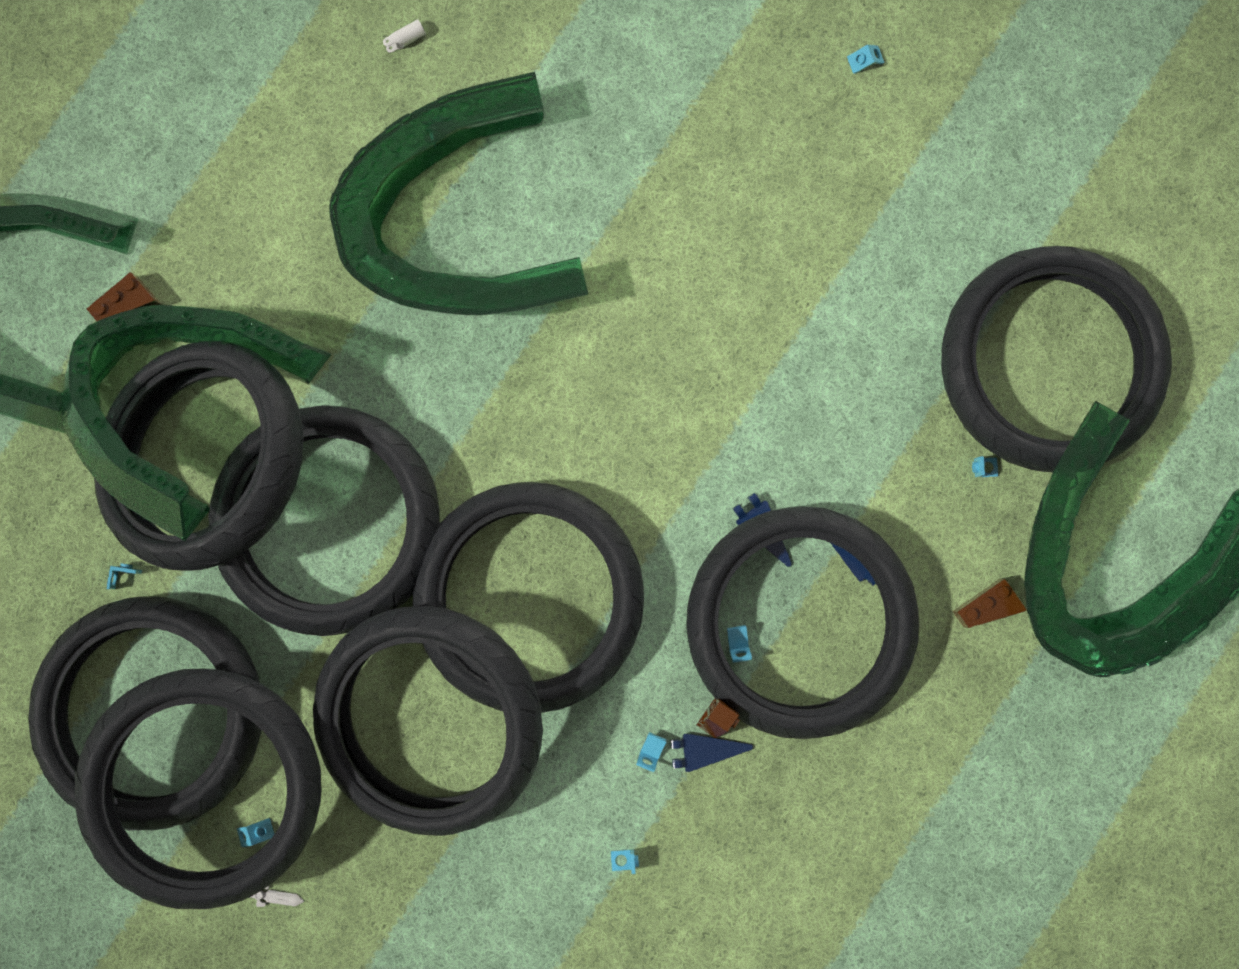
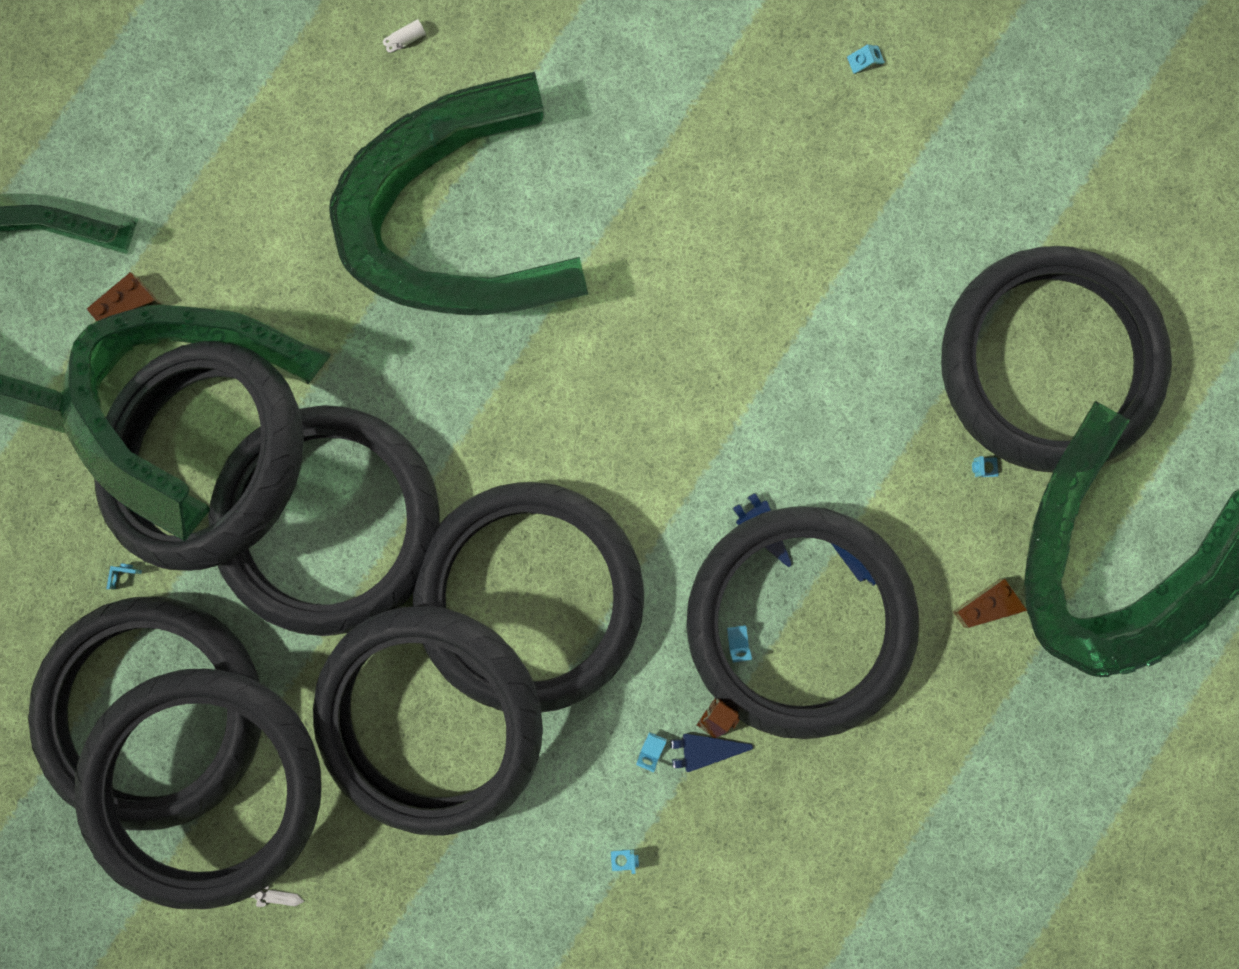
(255, 832): medium azure bracket -> none

